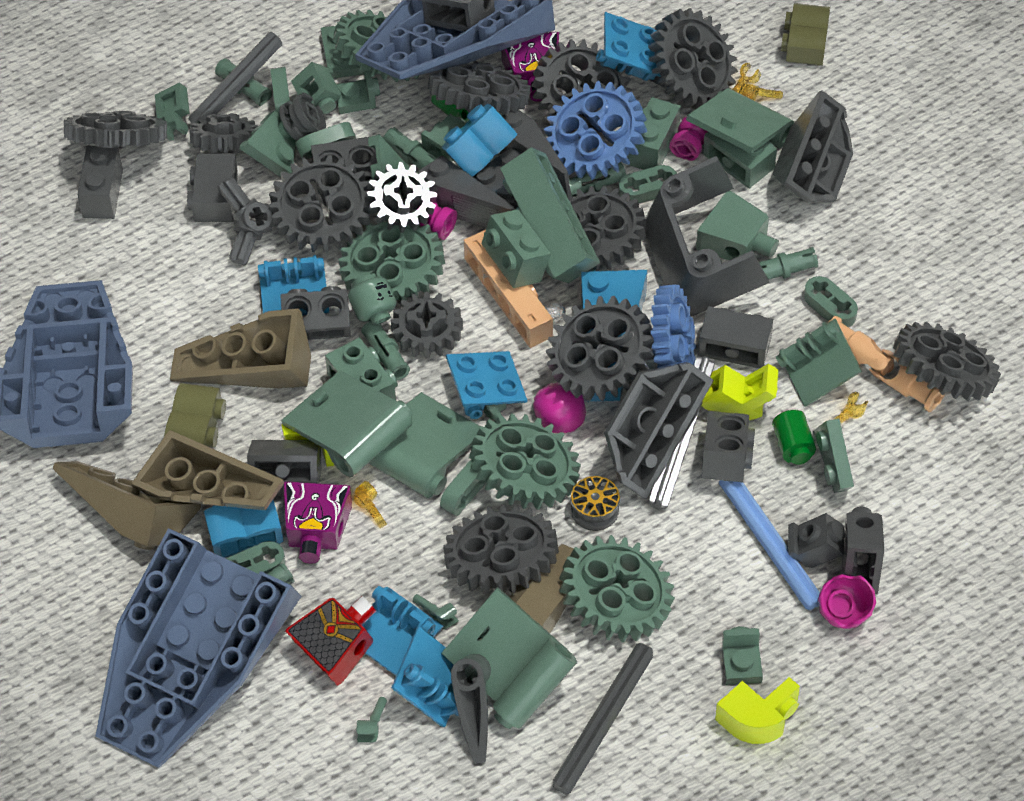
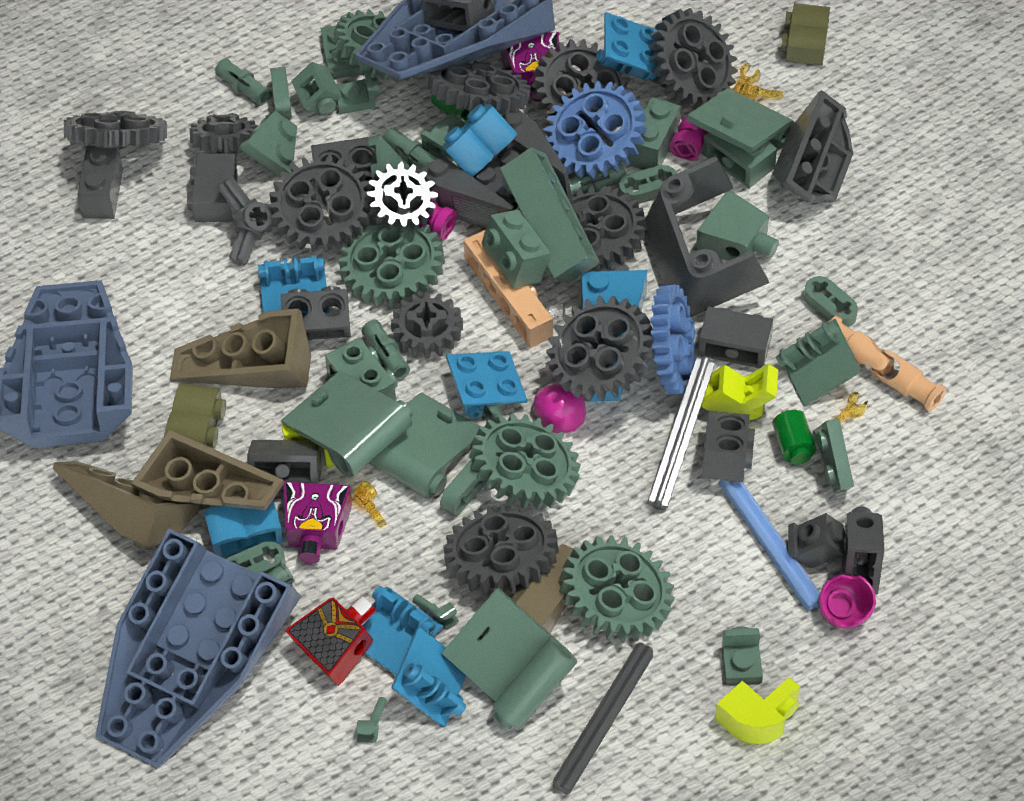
(172, 106): sand green plate -> none
(237, 78): dark grey axle -> none
(302, 116): dark grey wheel -> none
(335, 133): sand green beam -> none
(372, 299): sand green head -> none
(473, 703): dark grey piece -> none
(586, 499): dark grey wheel -> none
(653, 422): dark grey wedge -> none
(787, 264): sand green pin -> none
(946, 361): dark grey gear -> none

